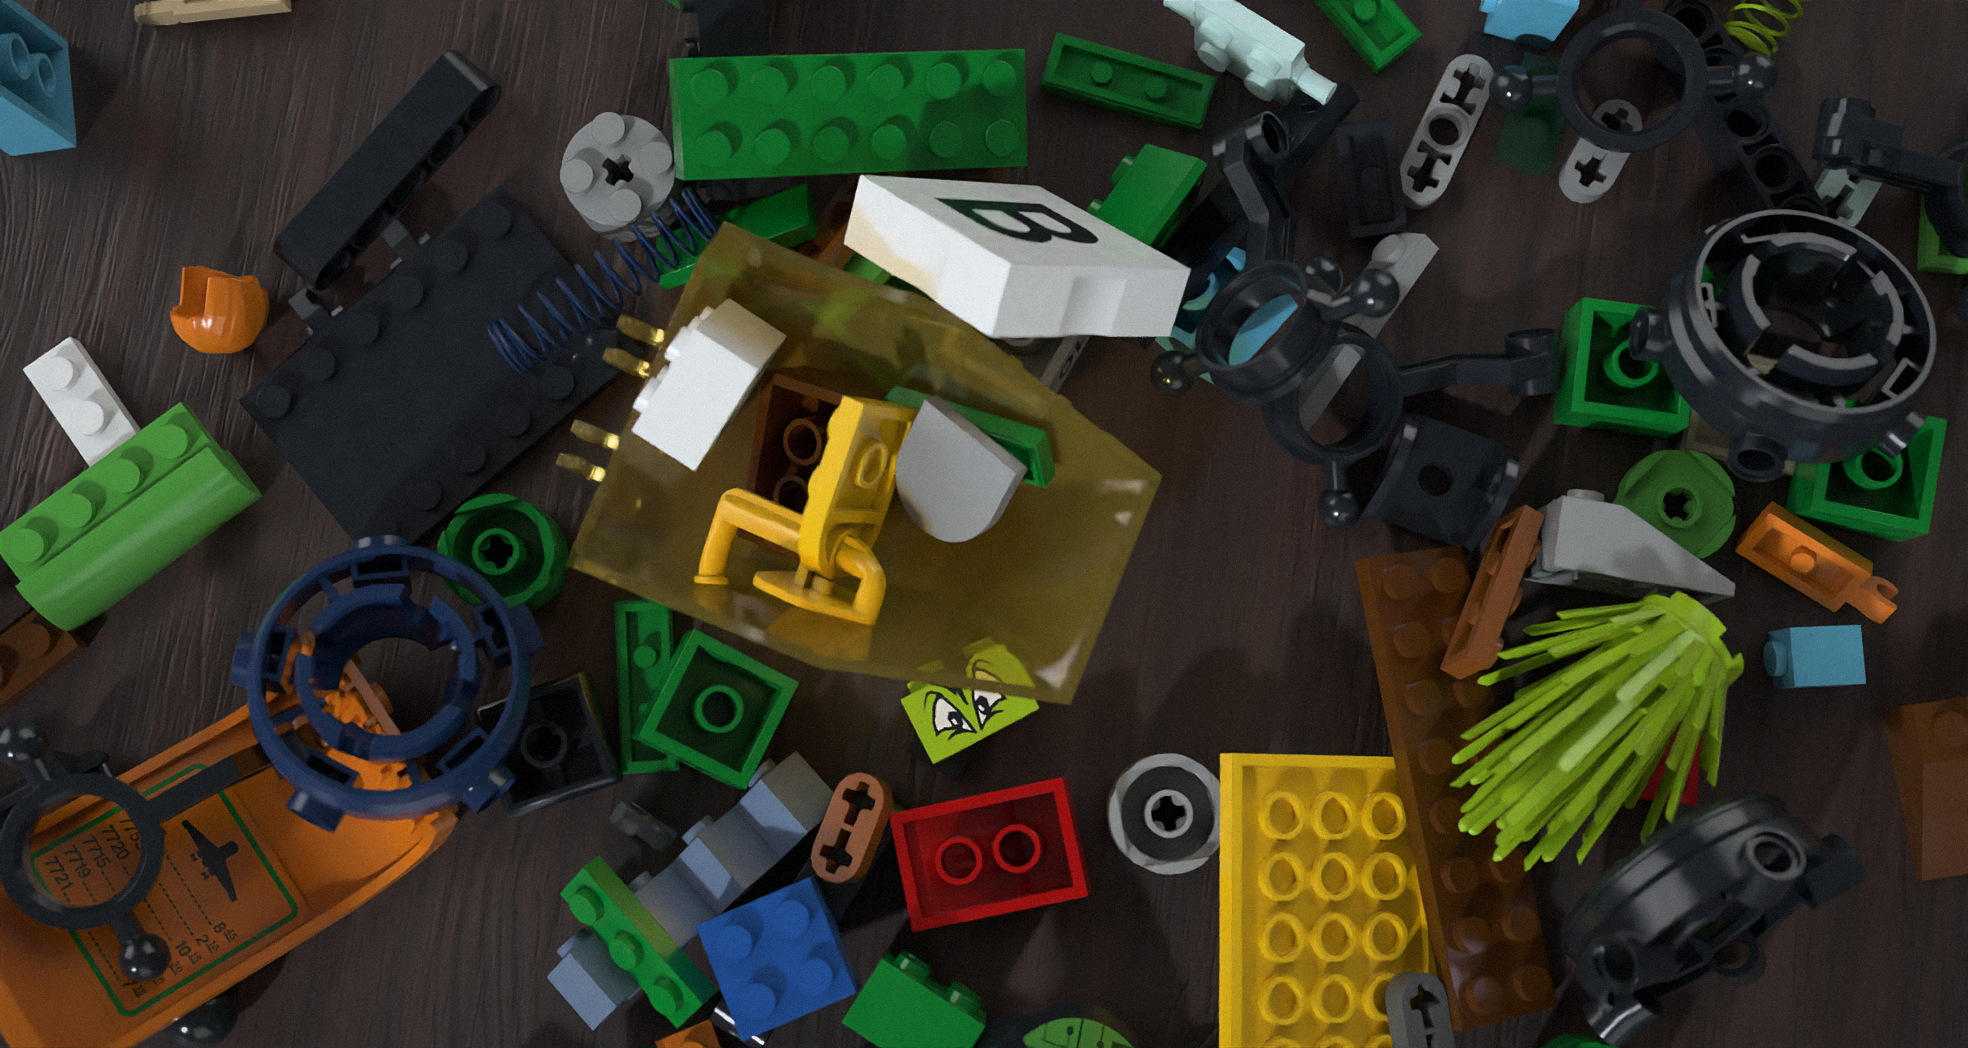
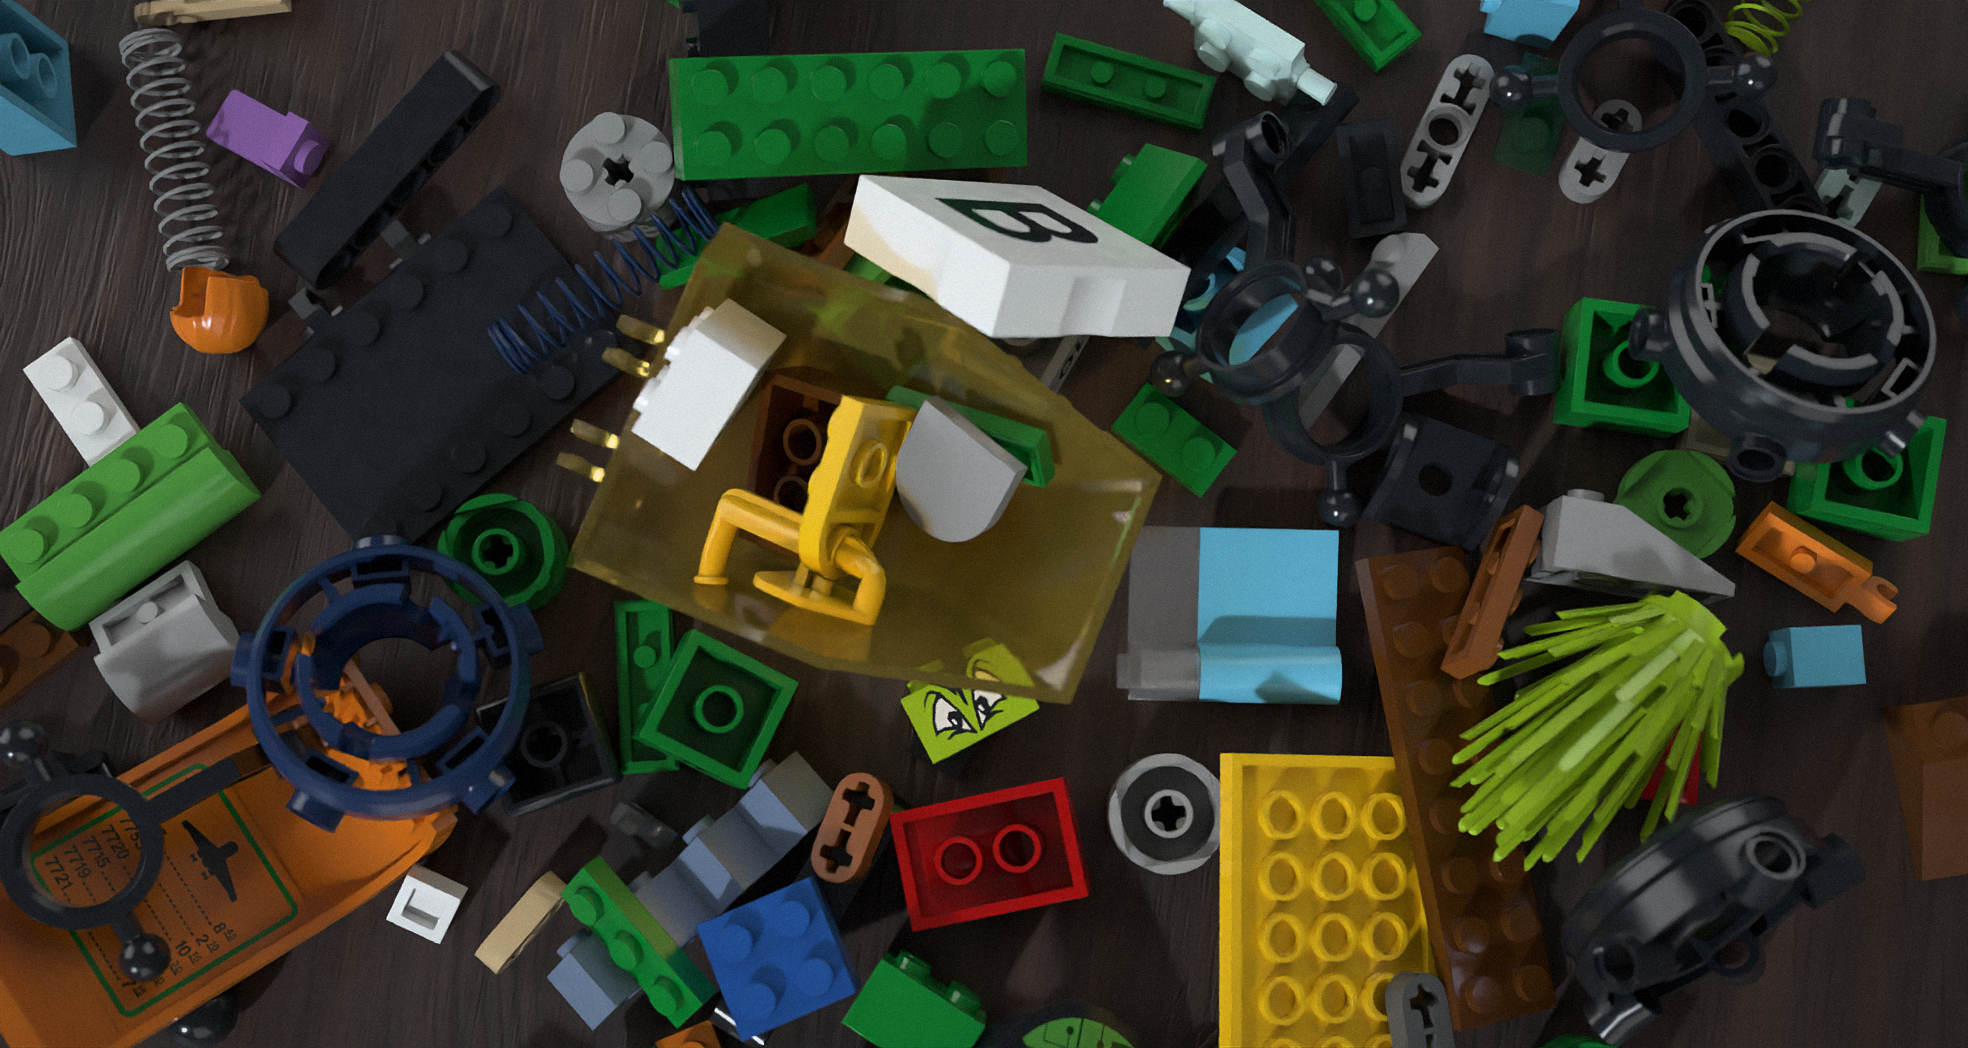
(165, 644): none -> light grey brick
(217, 255): none -> light grey piece
(275, 142): none -> medium lavender bracket
(426, 903): none -> white plate
(522, 923): none -> tan beam
(1173, 440): none -> green plate
(1232, 616): none -> medium azure door

